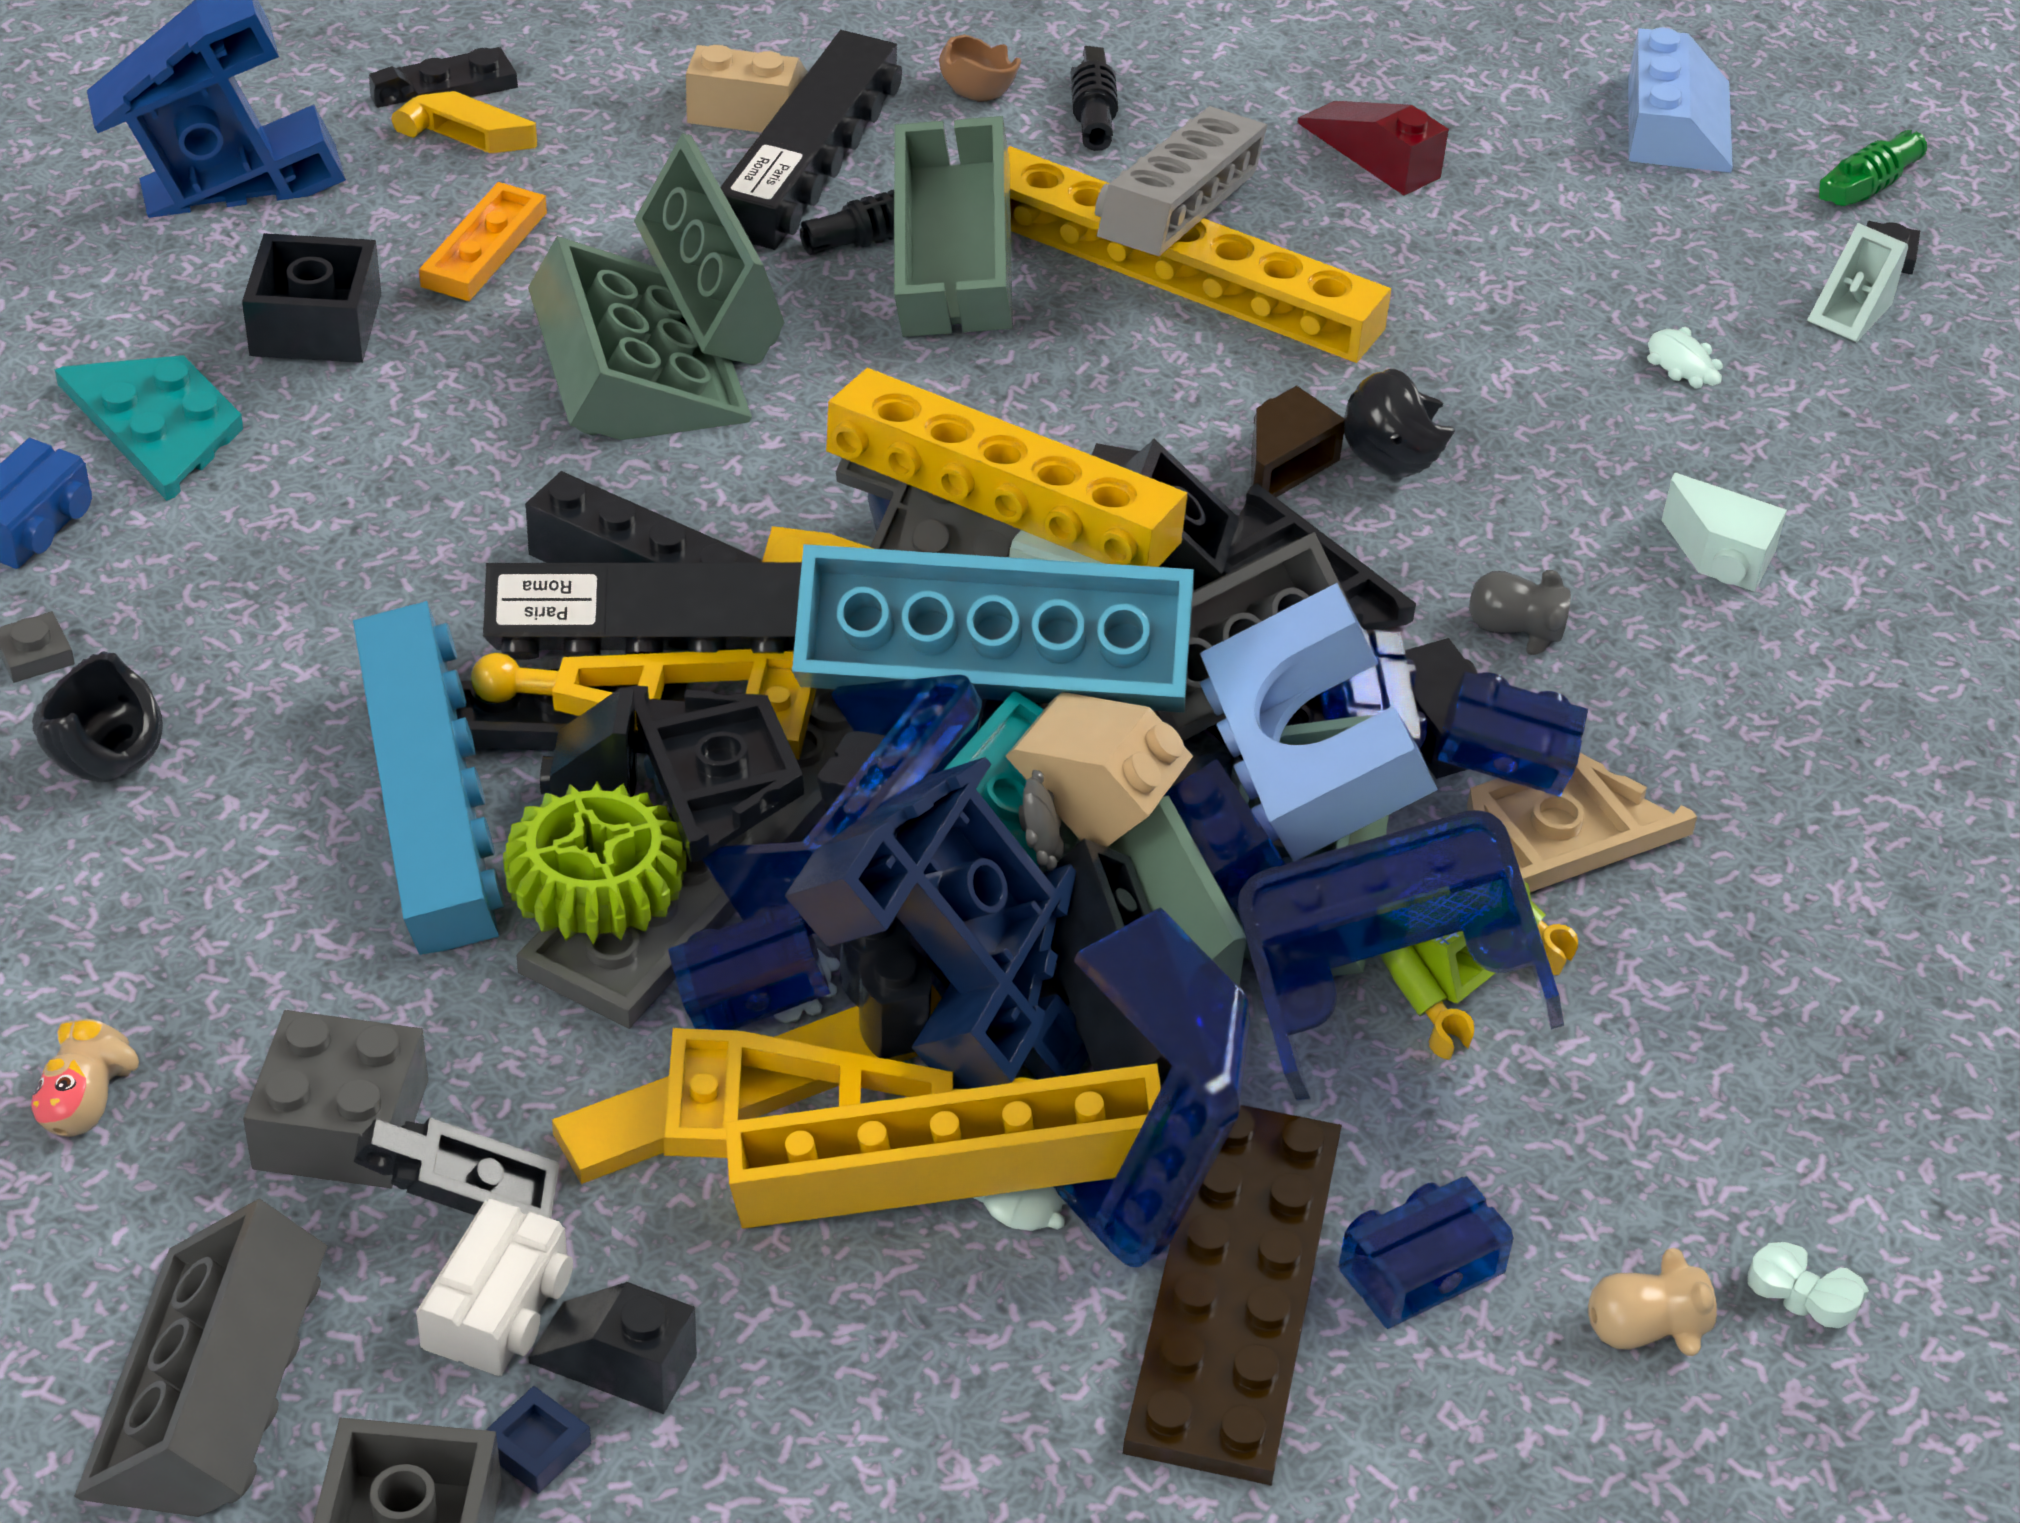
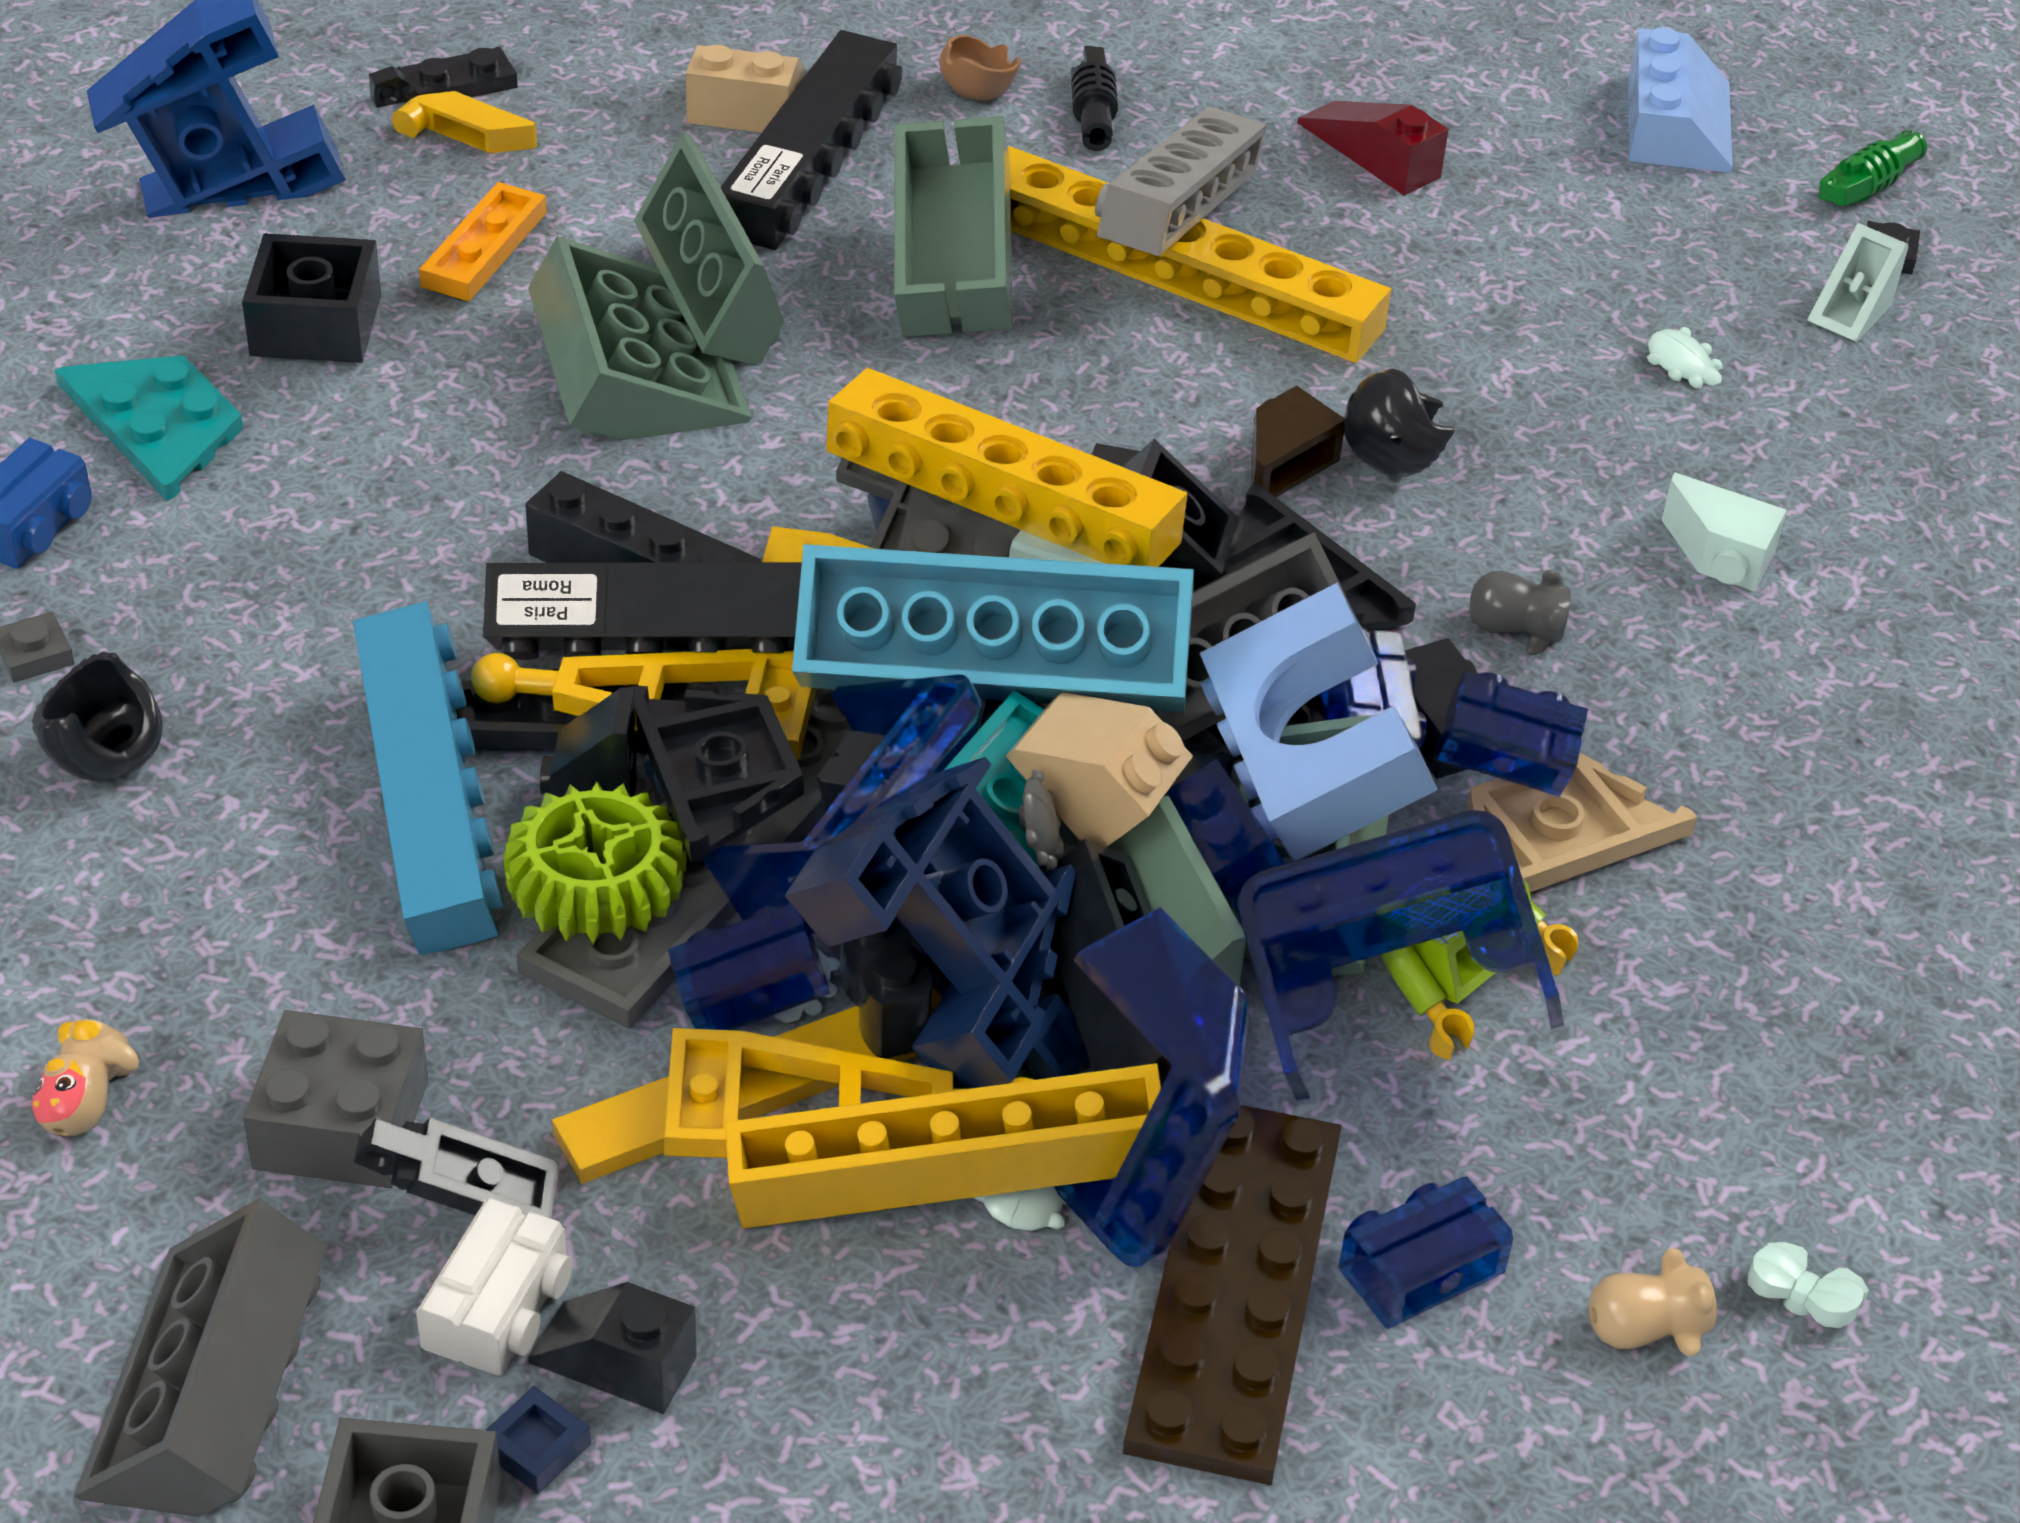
(856, 223): black hinge -> none

